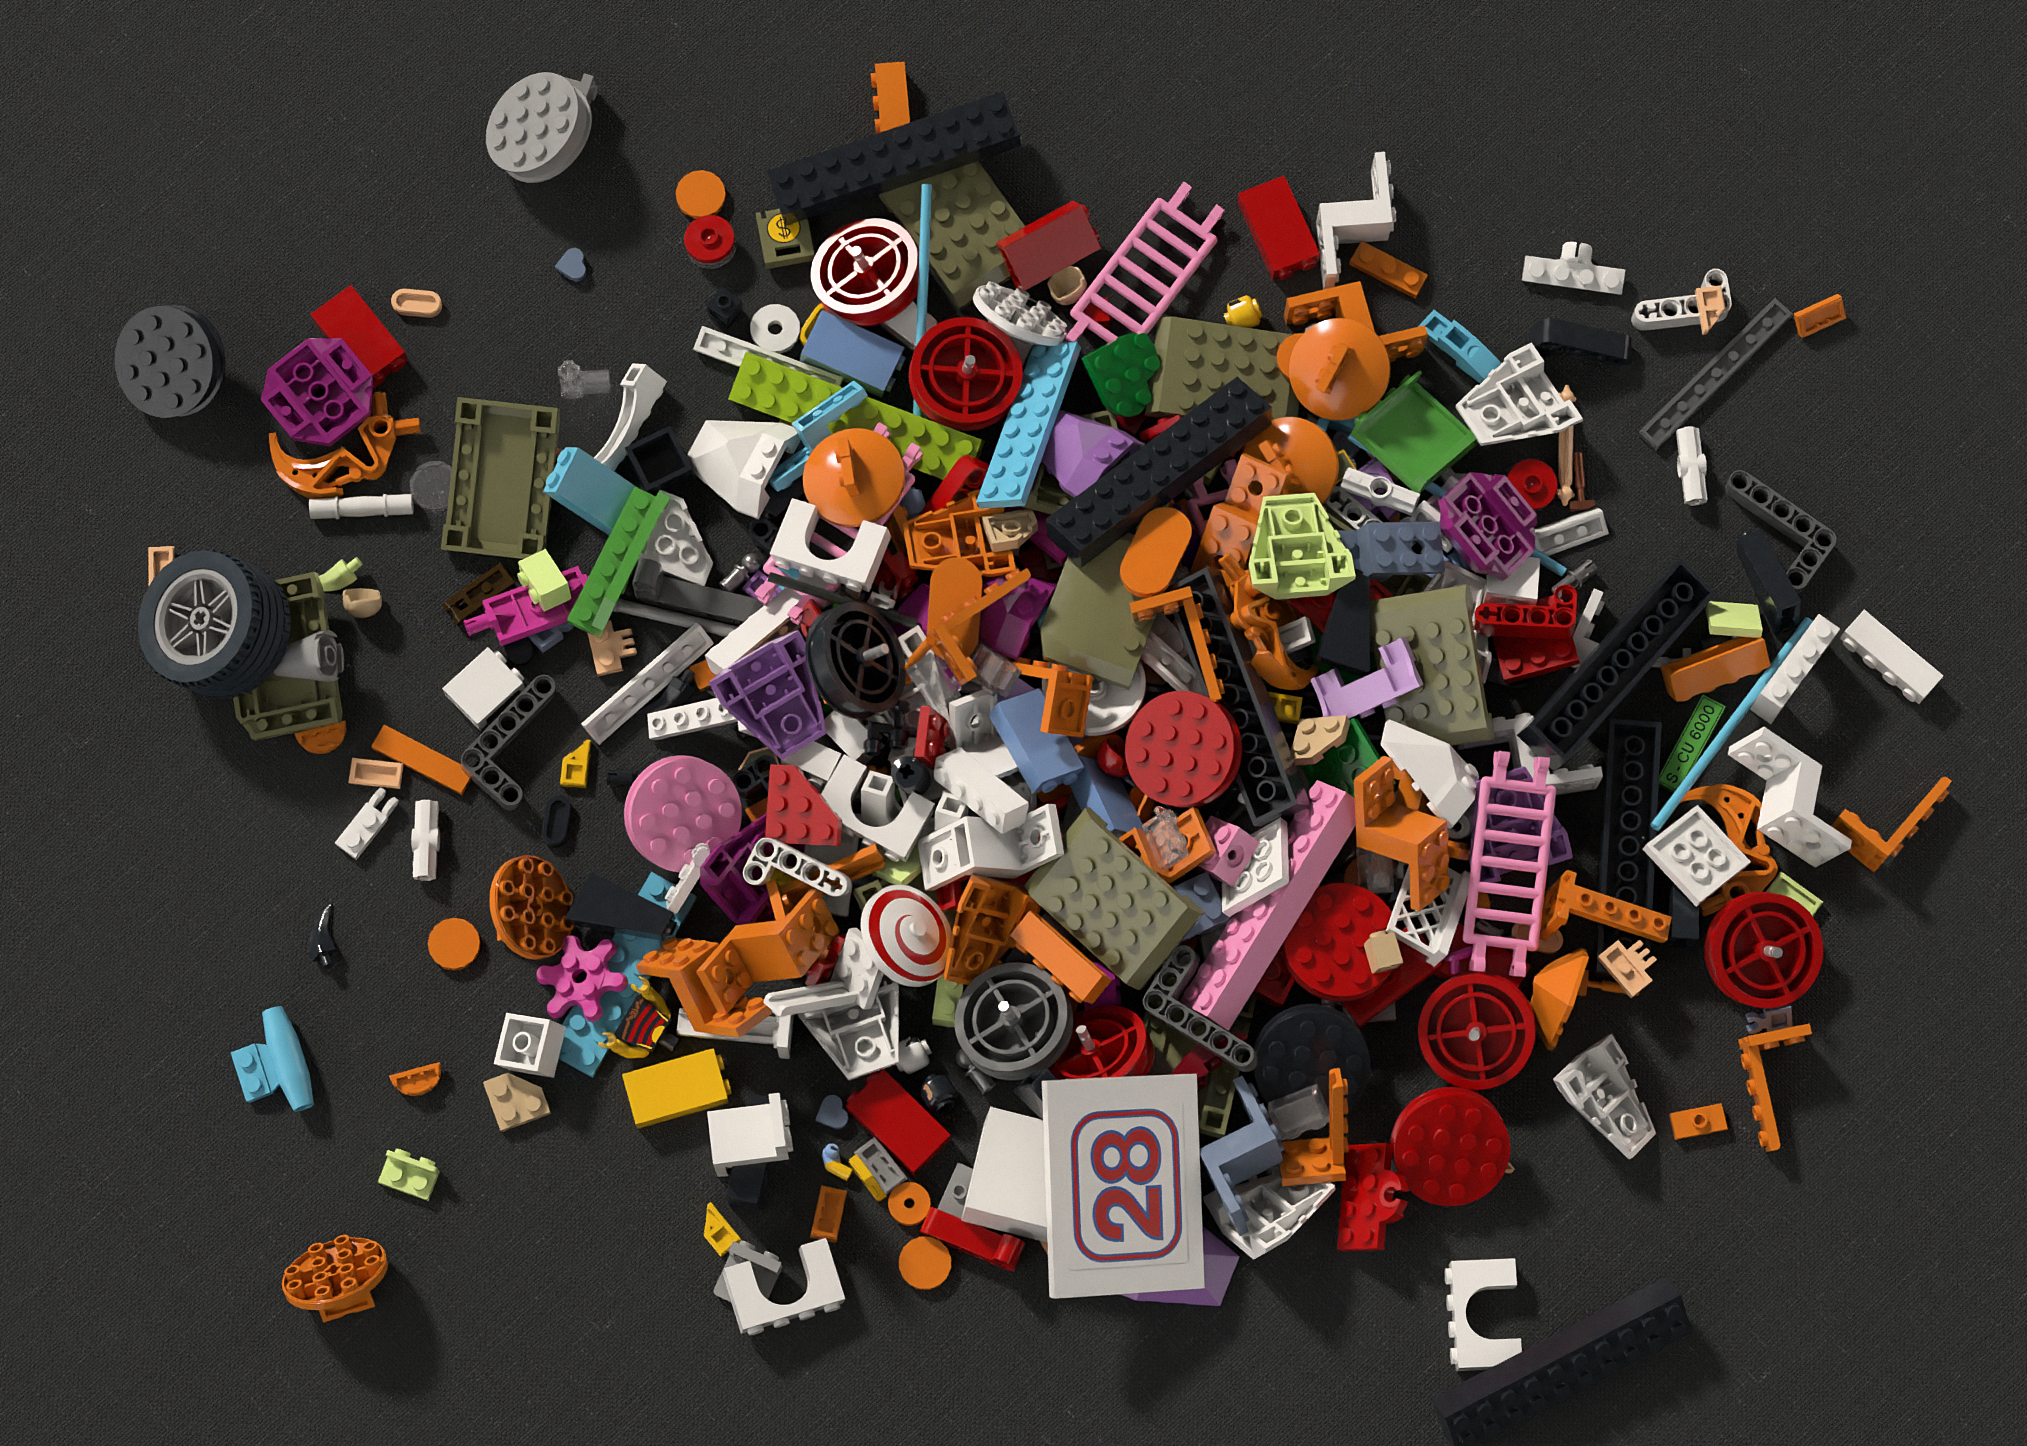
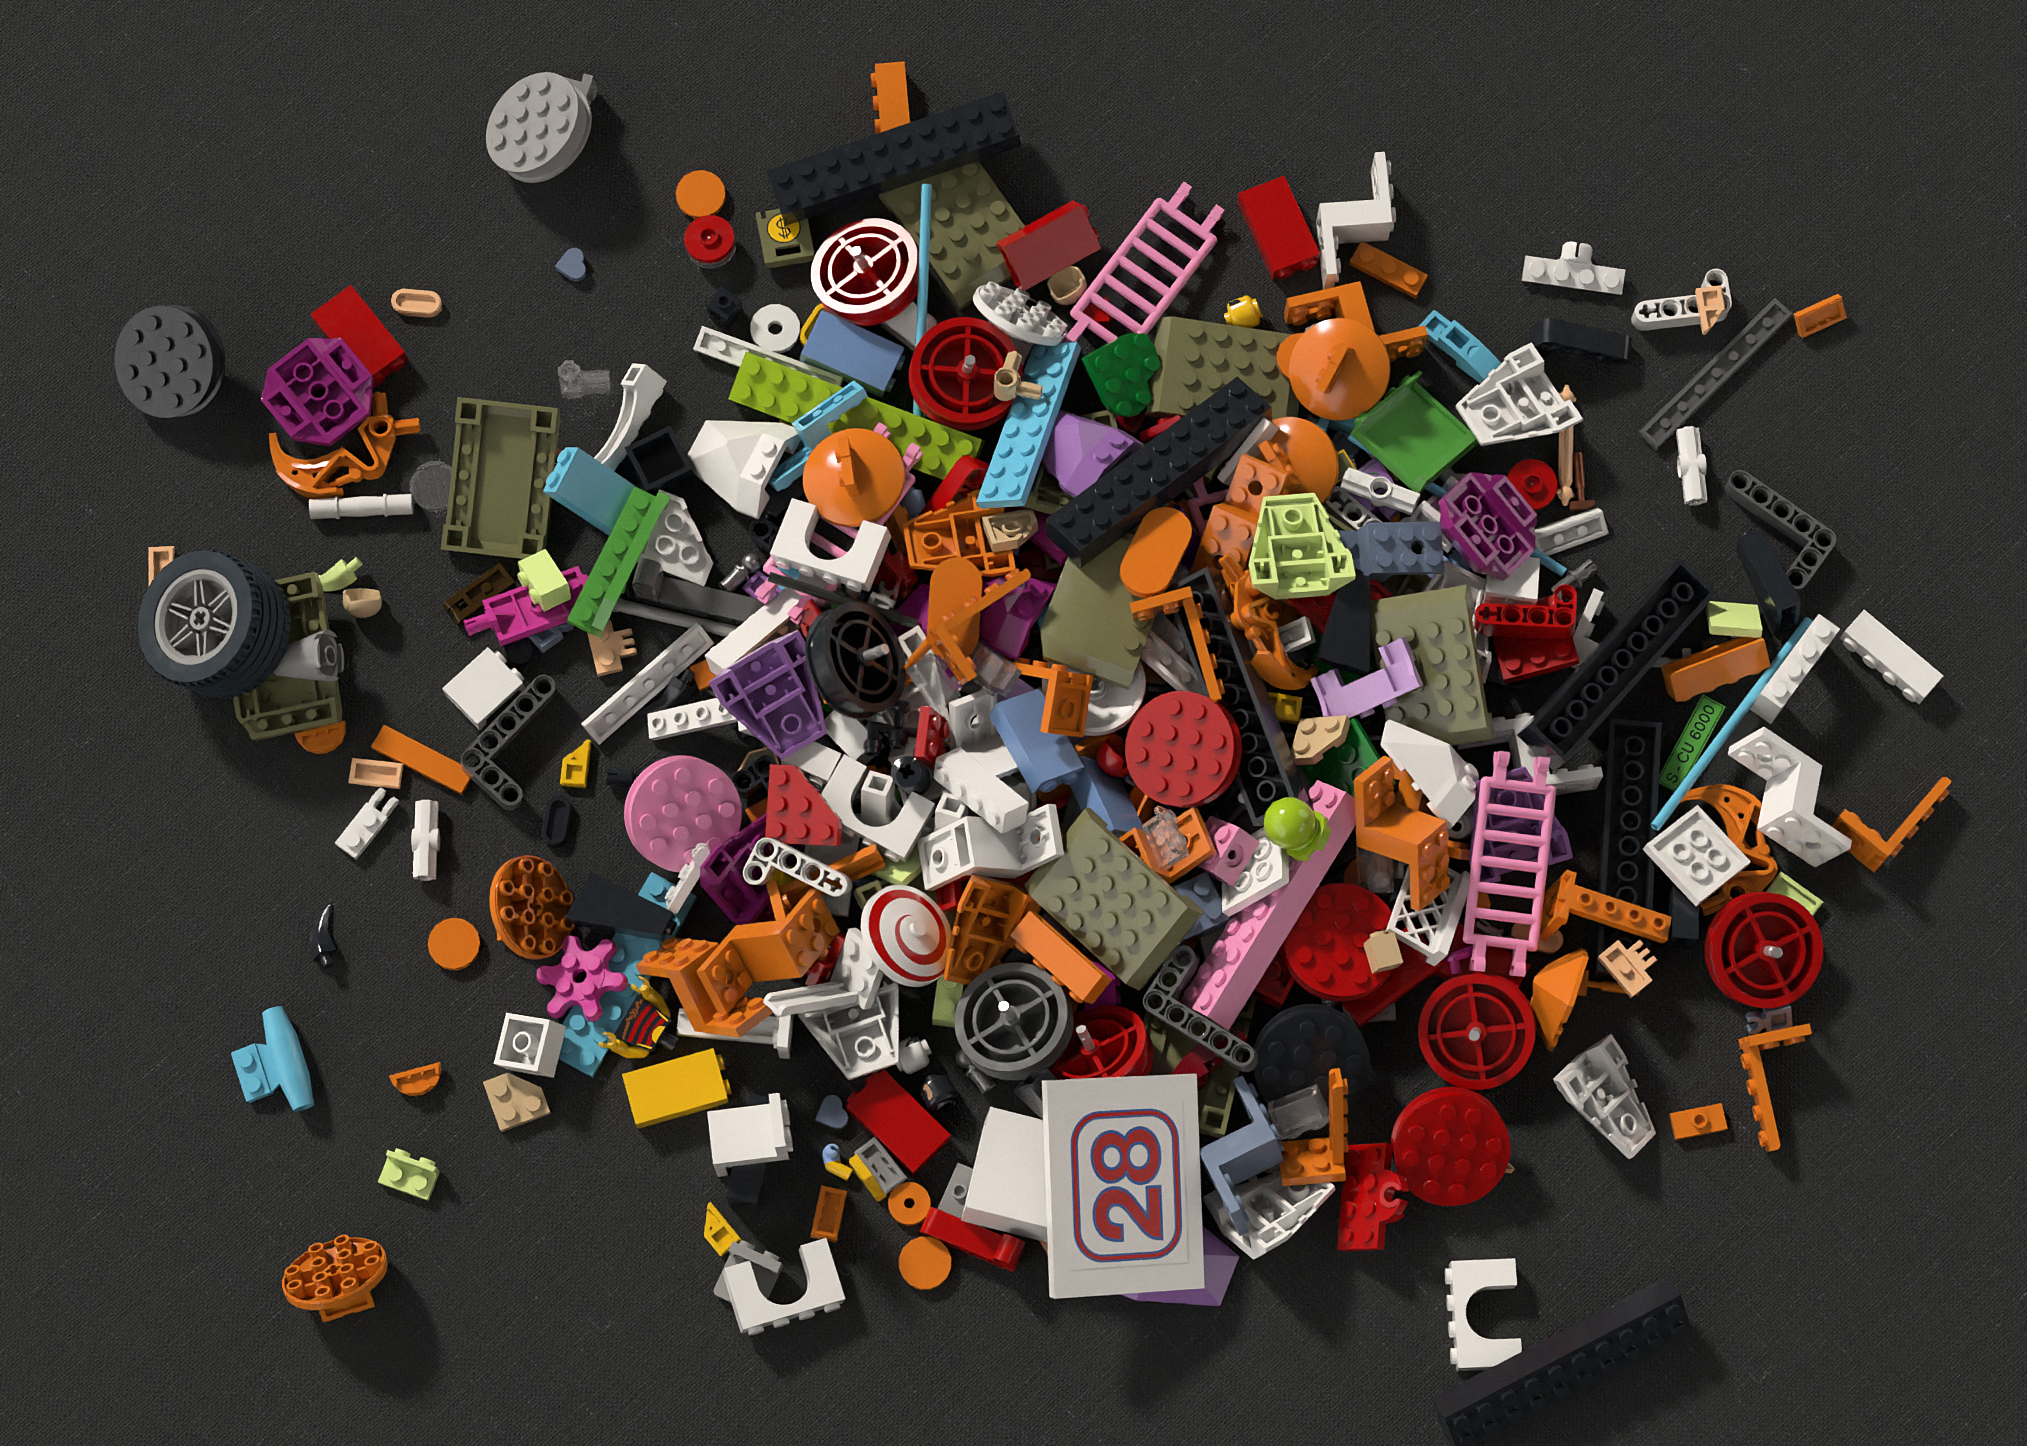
(1010, 375): none -> tan axle
(1263, 431): none -> white tile
(1296, 828): none -> lime tile

